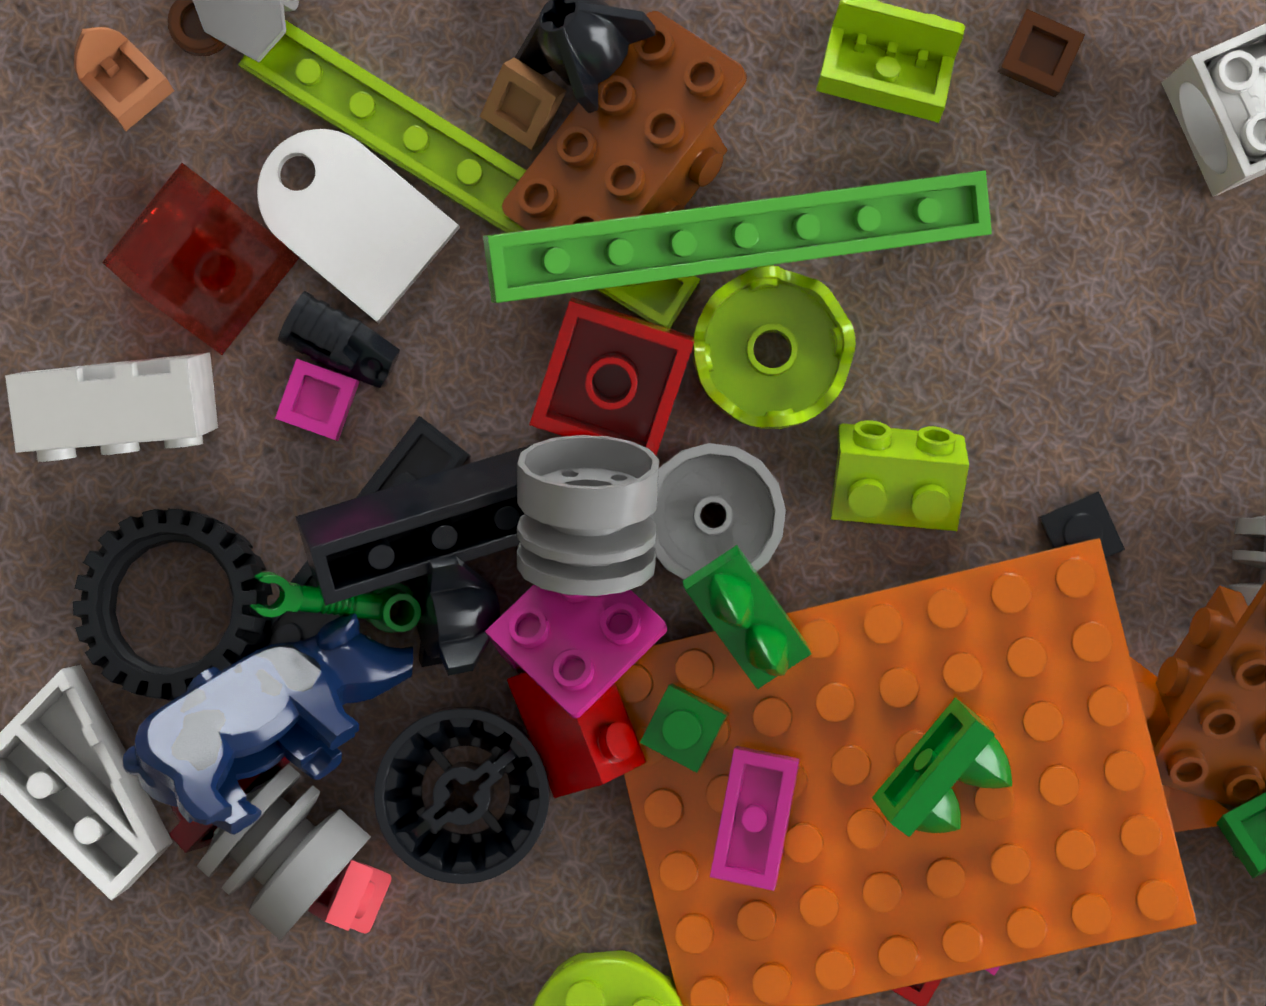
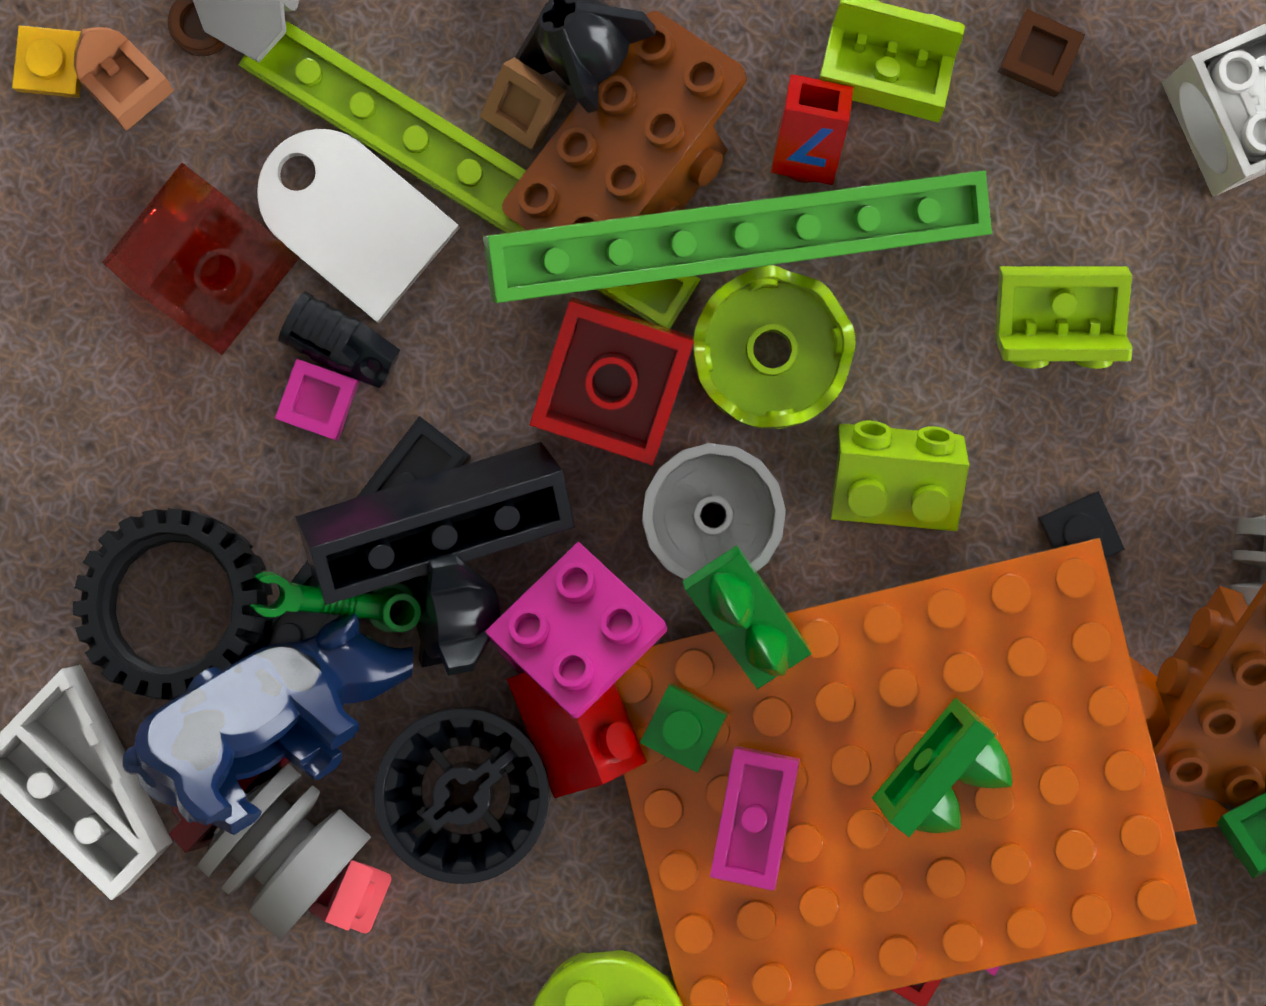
(46, 62): none -> yellow plate
(112, 406): white wedge -> none
(587, 514): light grey wheel -> none
(812, 130): none -> red brick
(1063, 315): none -> lime bracket

